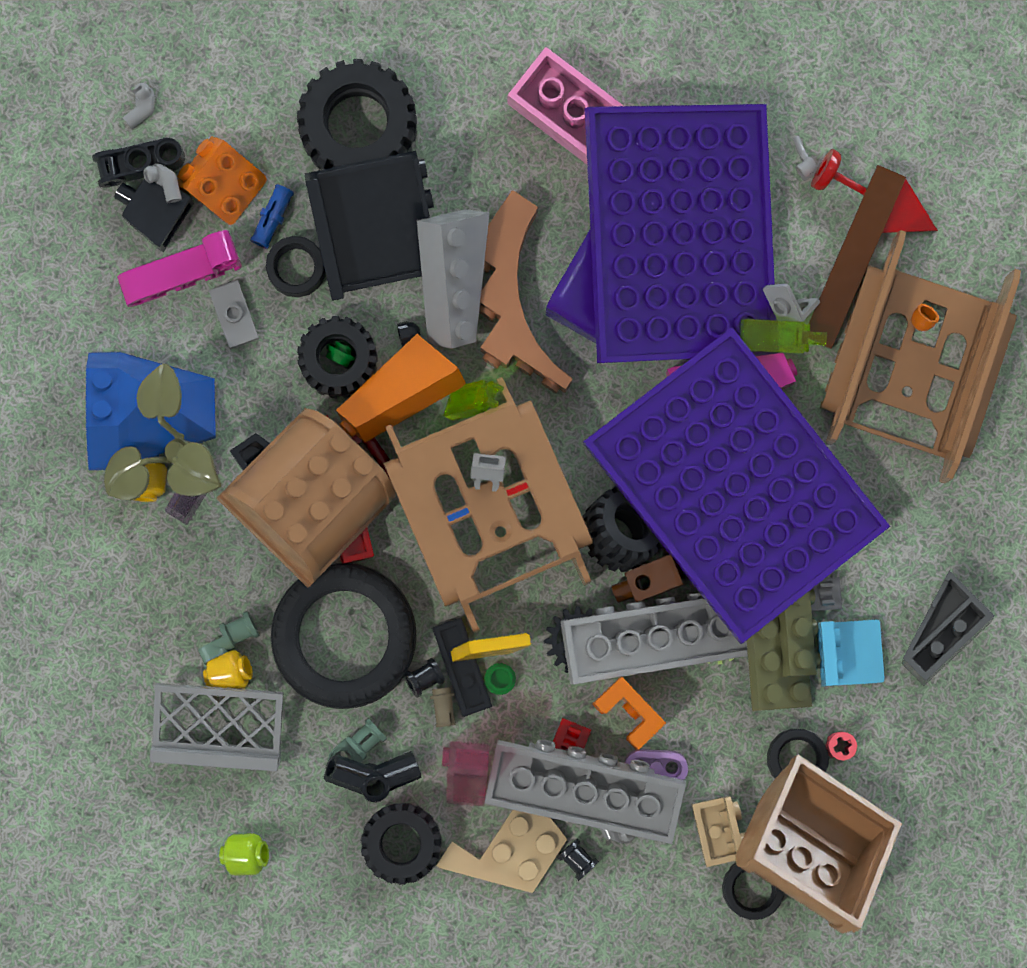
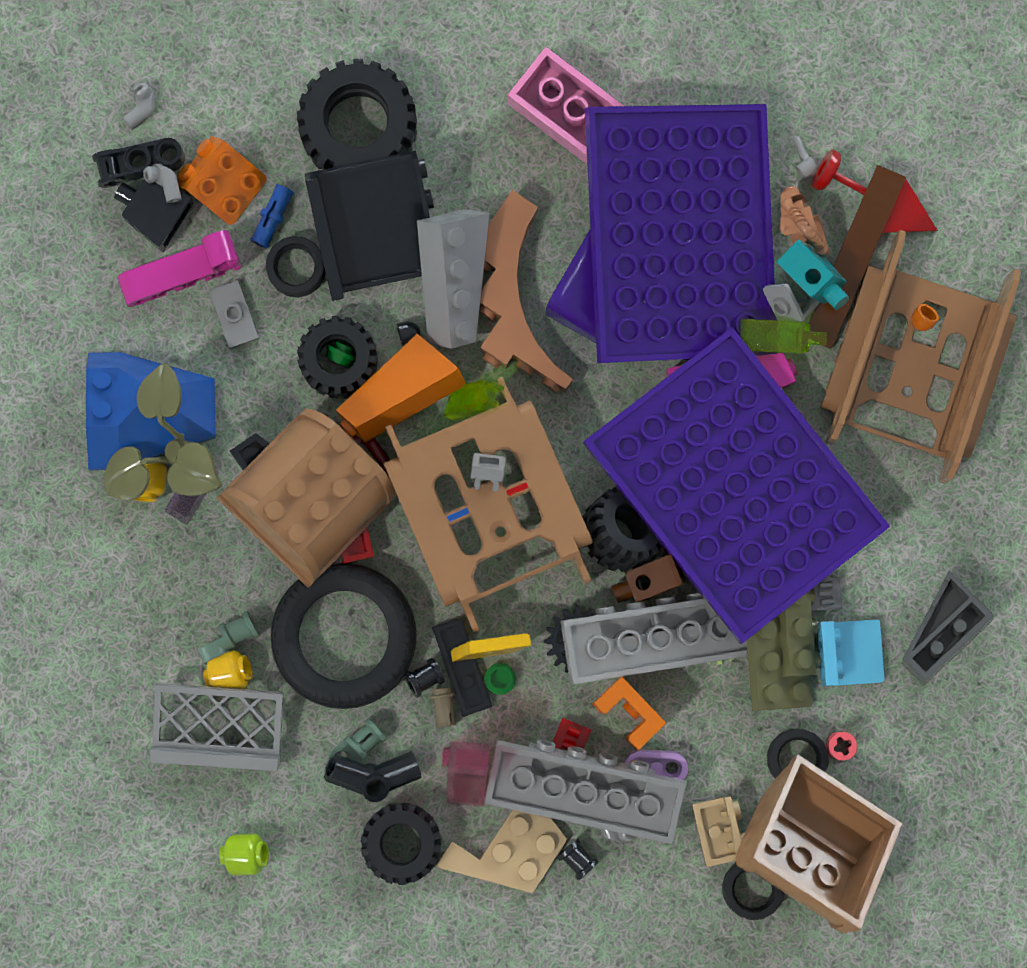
(799, 221): none -> nougat piece
(814, 274): none -> teal torso

